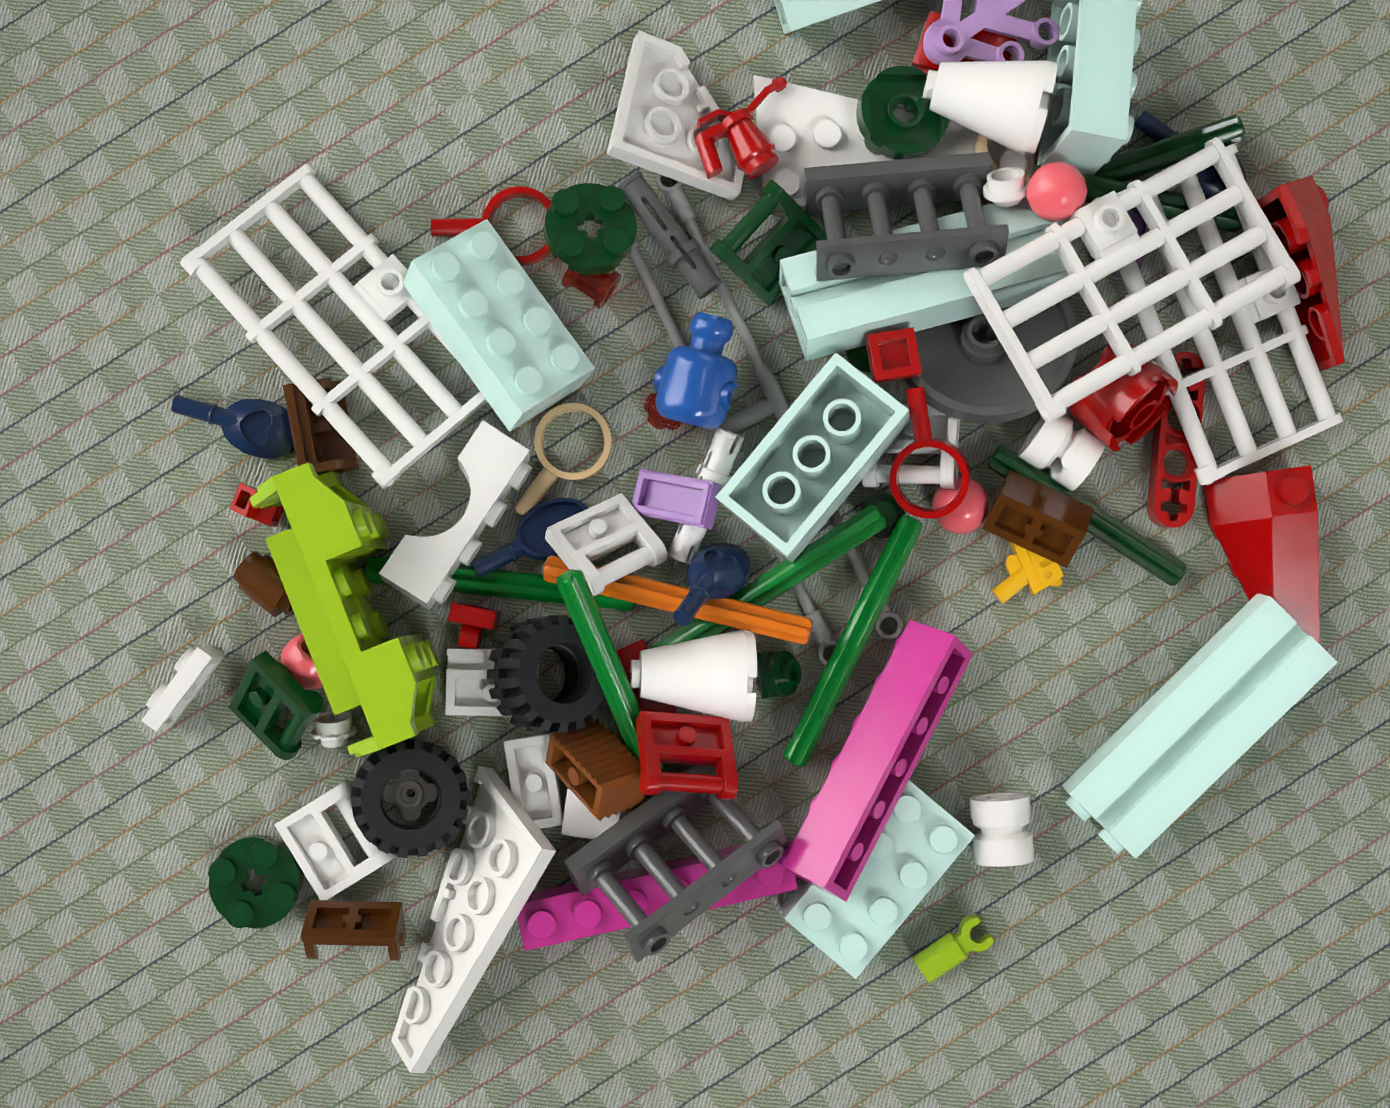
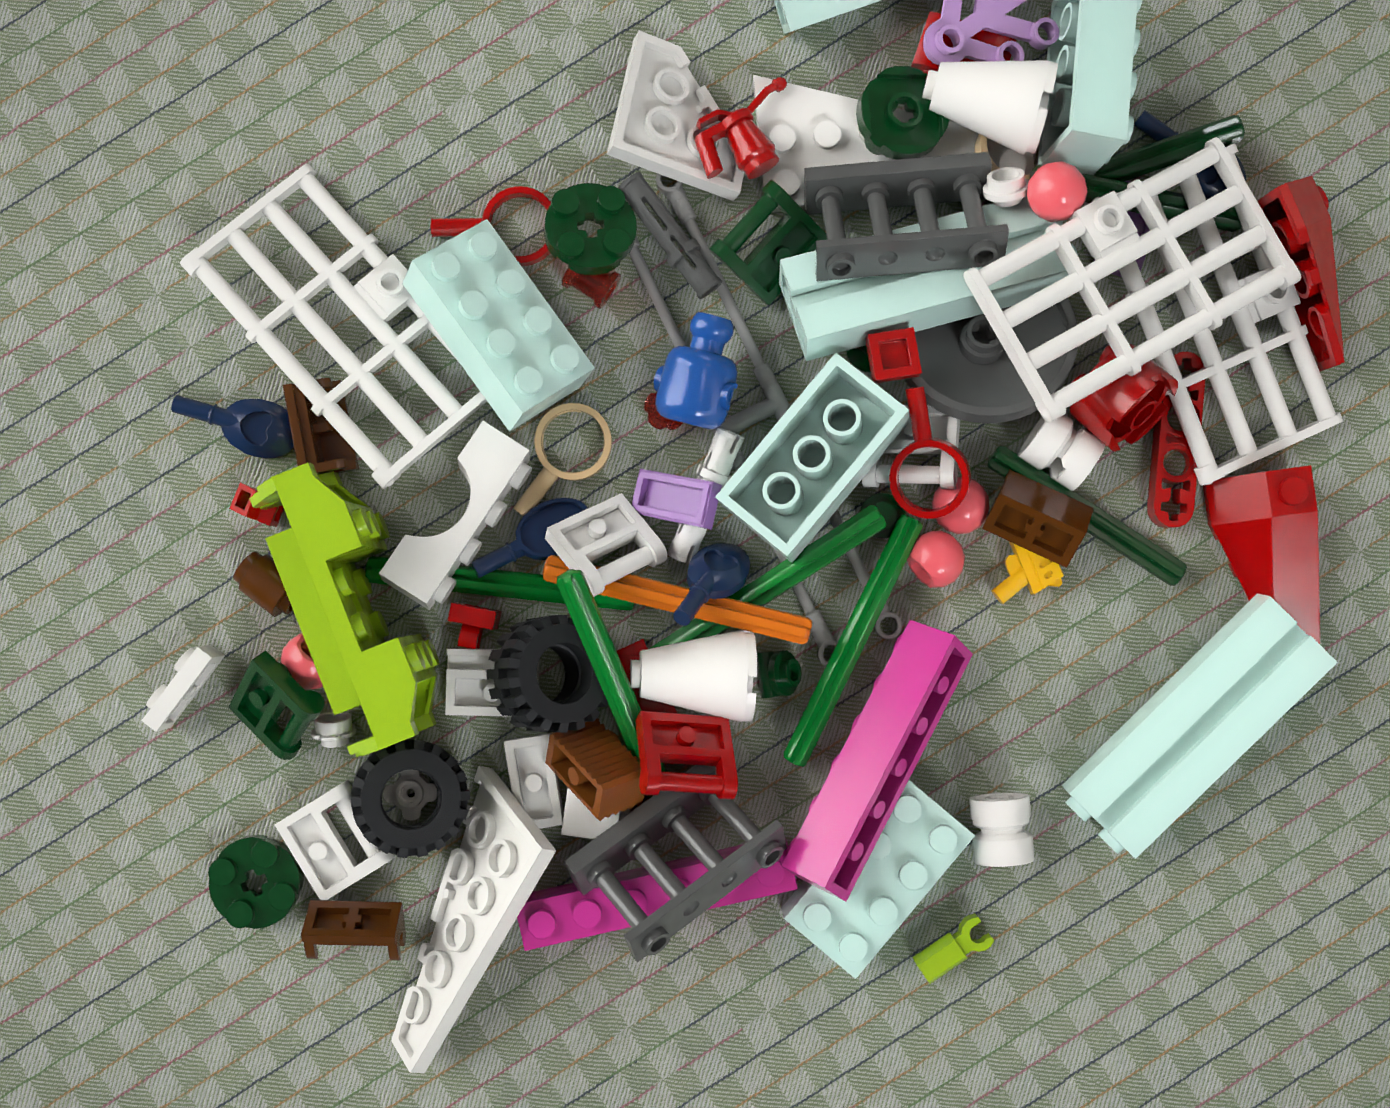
(936, 559): none -> coral piece

